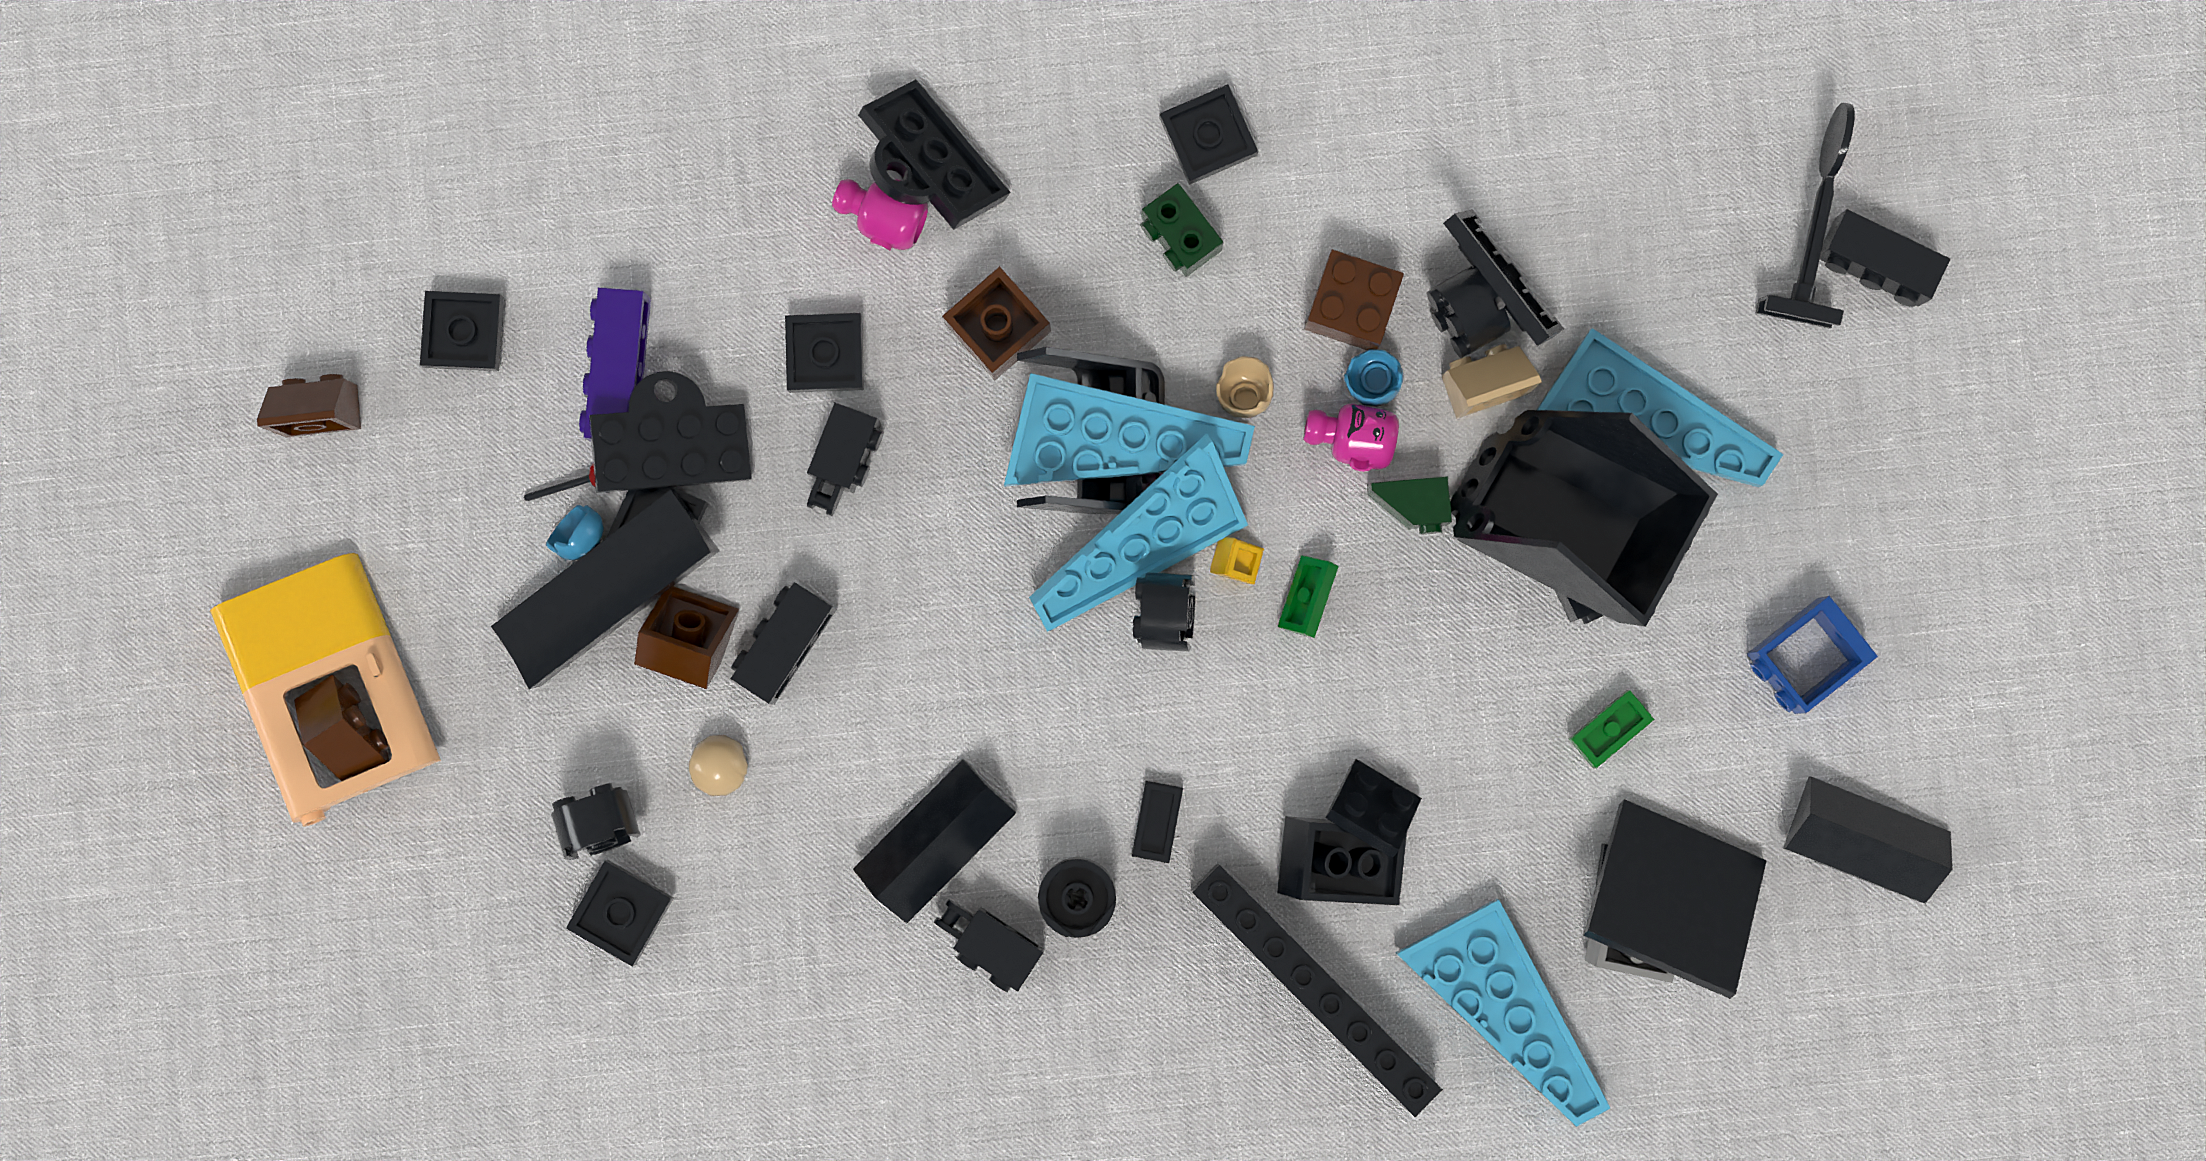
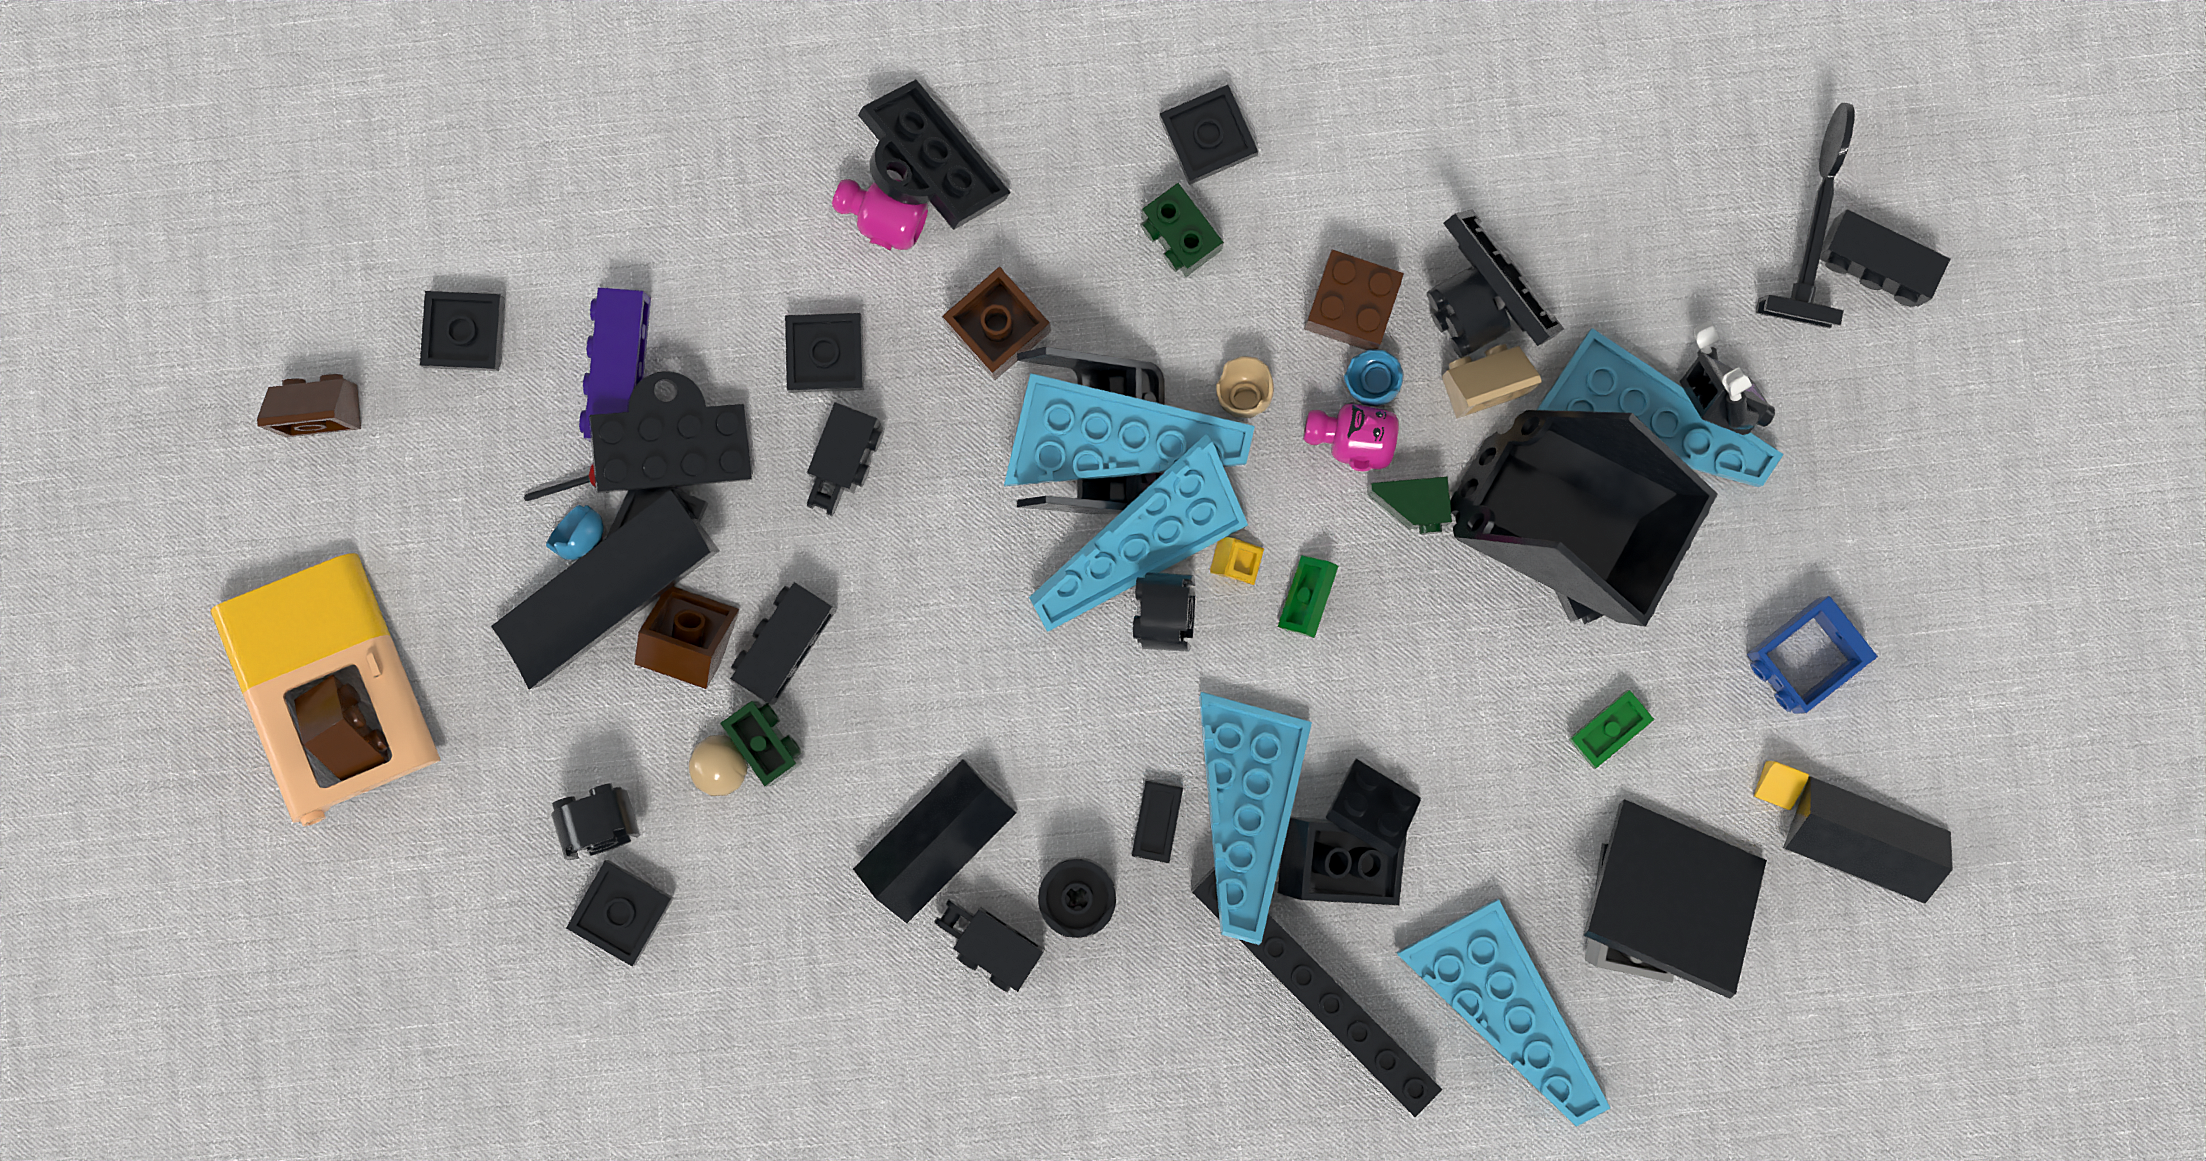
(762, 743): none -> dark green brick
(1251, 789): none -> medium azure wing
(1723, 393): none -> black torso
(1780, 784): none -> yellow slope

